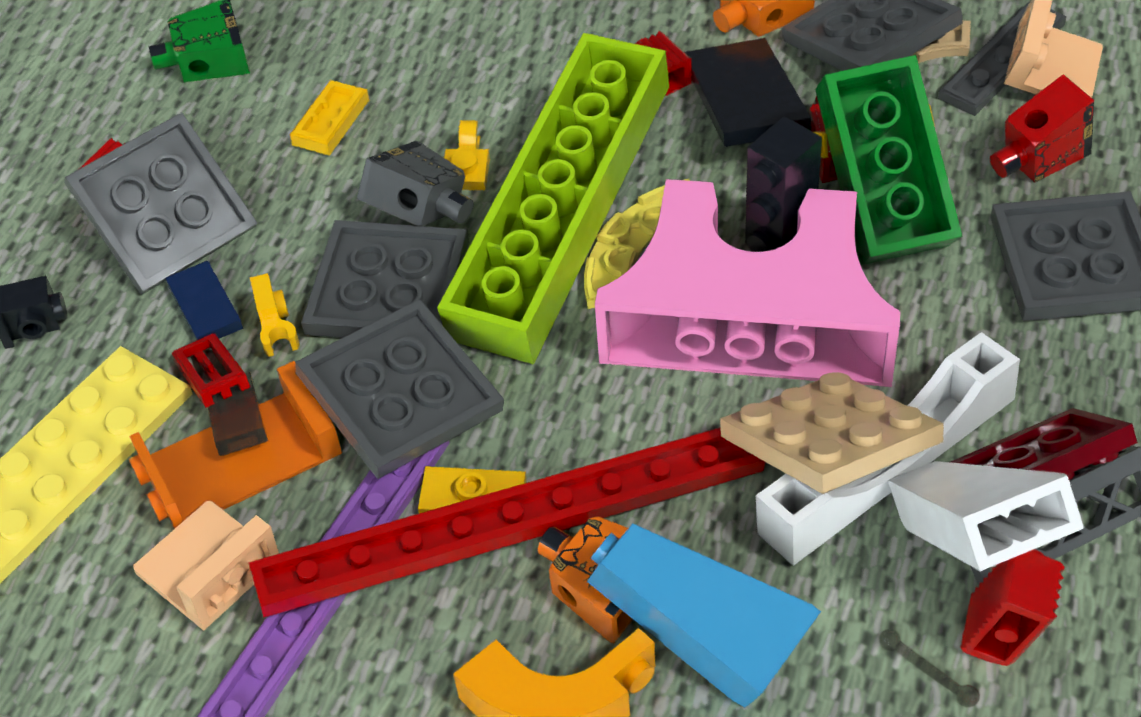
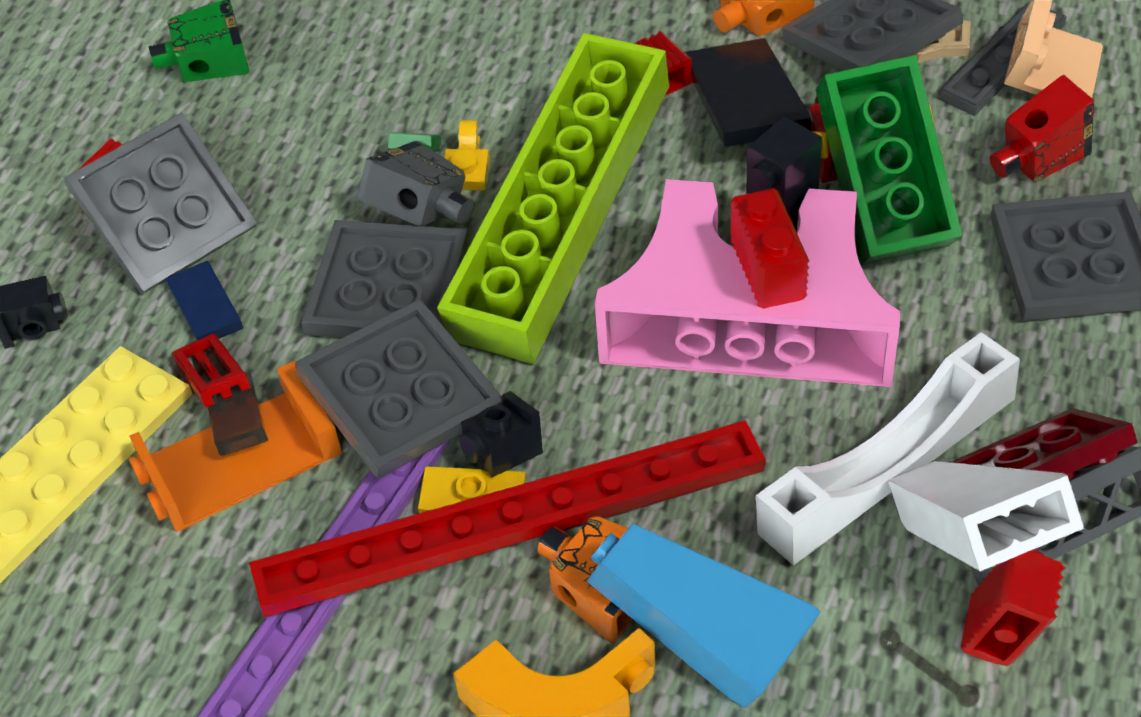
(206, 562): light nougat bracket -> none
(271, 308): yellow plate -> none
(329, 117): yellow plate -> none
(398, 139): none -> tile
(502, 435): none -> black brick
(622, 243): light yellow tile -> none
(768, 248): none -> red brick
(831, 431): tan plate -> none

